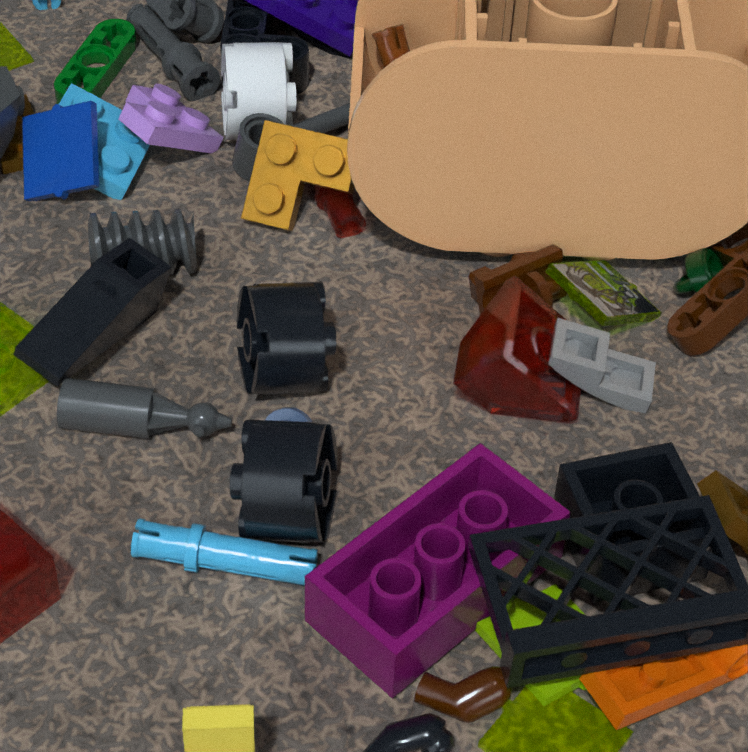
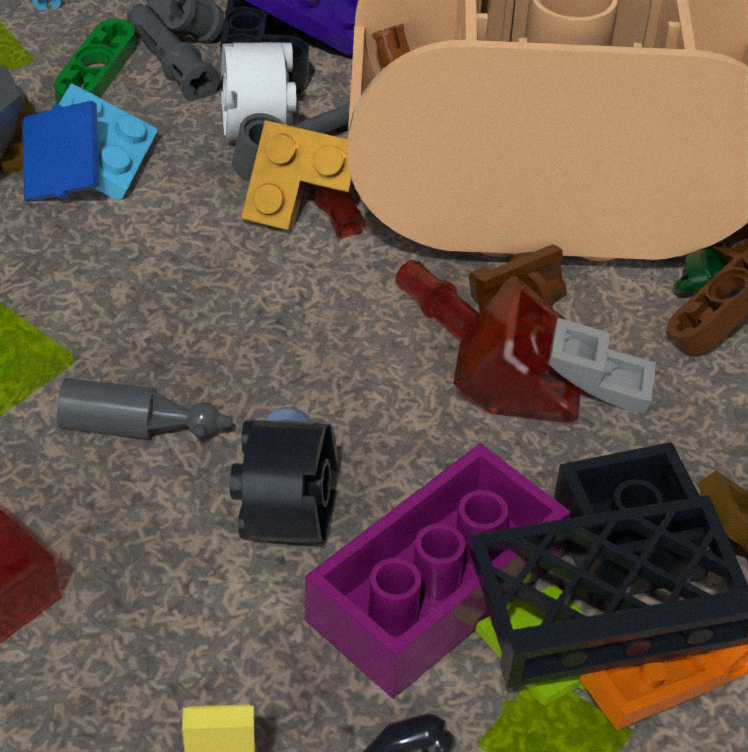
(96, 312): black slope -> none
(164, 121): lavender plate -> none
(166, 241): dark grey piece -> none
(220, 552): medium azure pin -> none
(284, 338): black brick -> none
(436, 297): none -> clear red axle
(468, 698): reddish brown arm -> none
(603, 292): piece -> none

